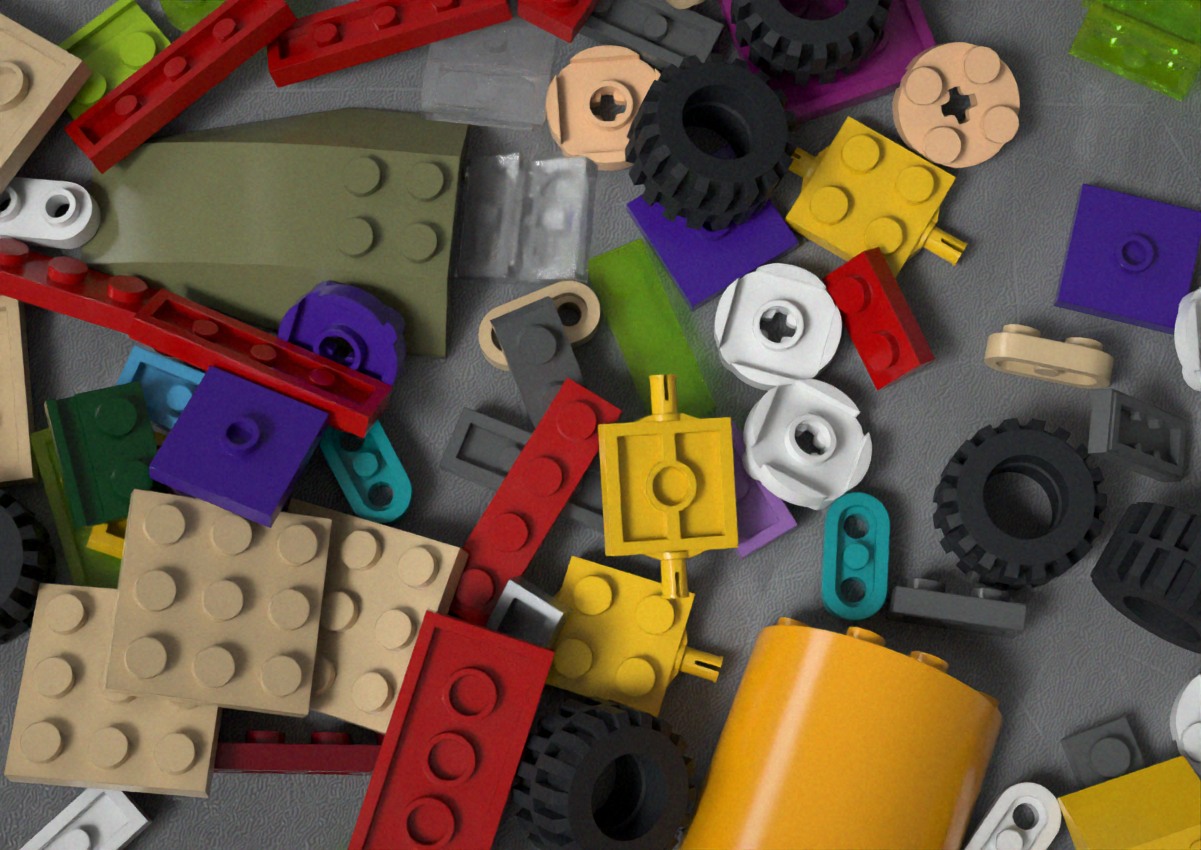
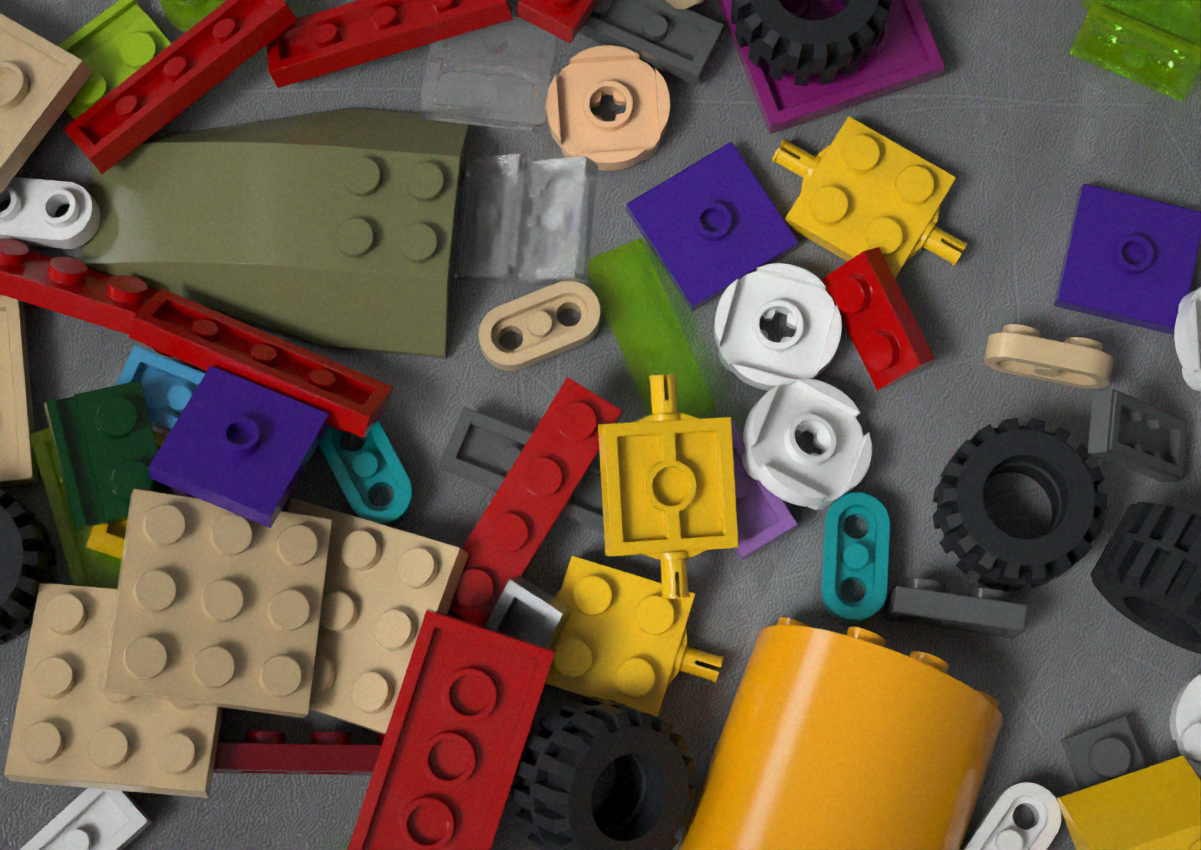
(357, 317): dark purple plate -> none
(537, 354): dark grey plate -> none
(737, 108): black tyre -> none
(926, 87): light nougat plate -> none

